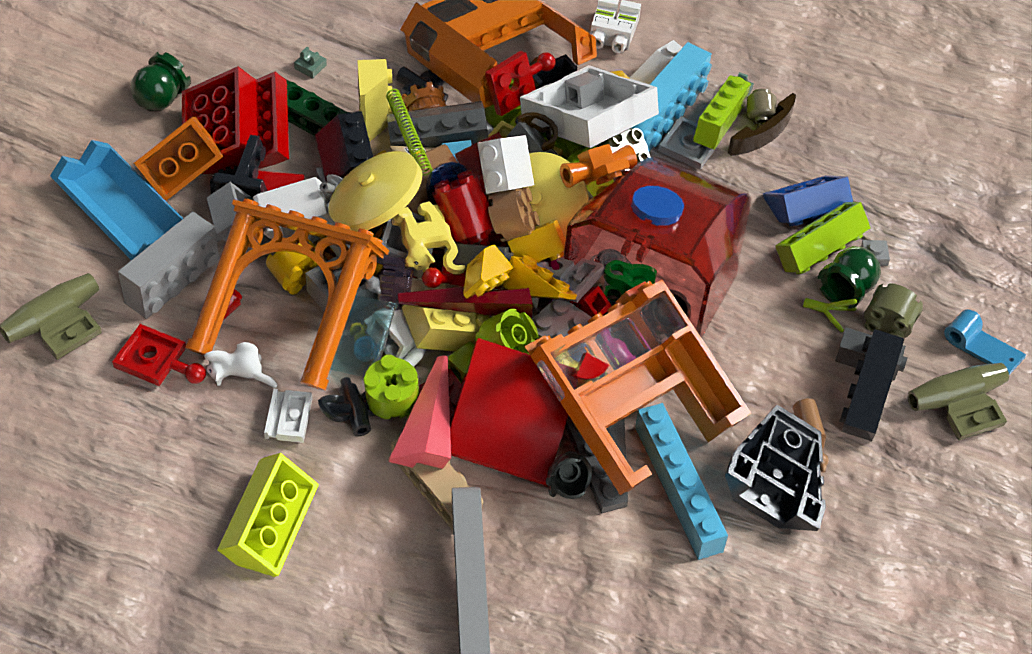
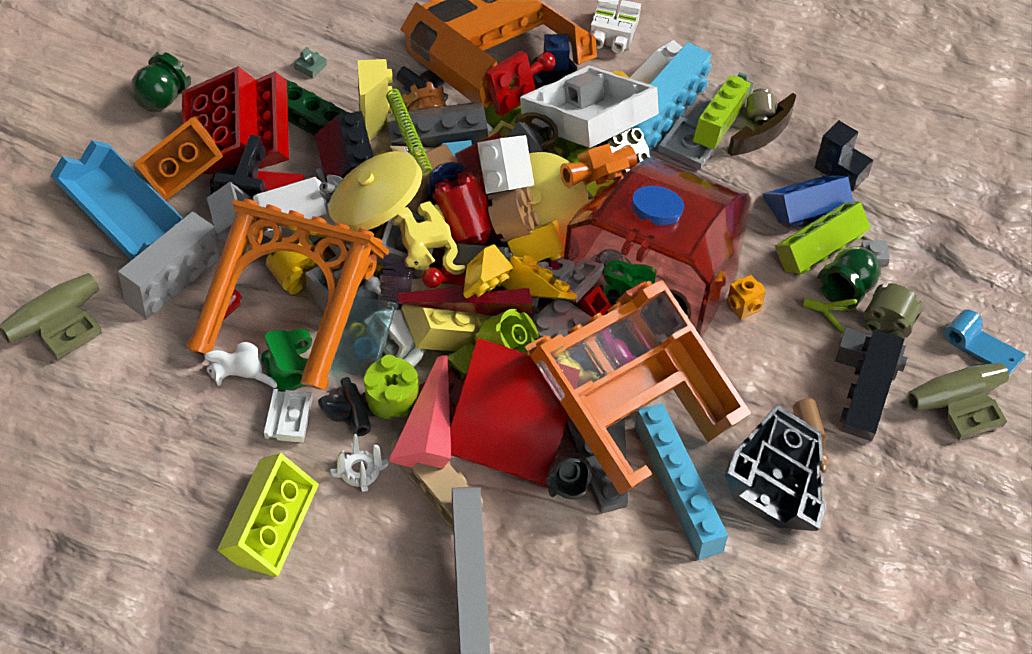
(155, 369): red plate -> none
(283, 357): none -> green piece
(365, 477): none -> white piece
(559, 47): none -> dark blue brick
(589, 367): red tile -> none
(746, 296): none -> light orange brick
(840, 157): none -> black brick

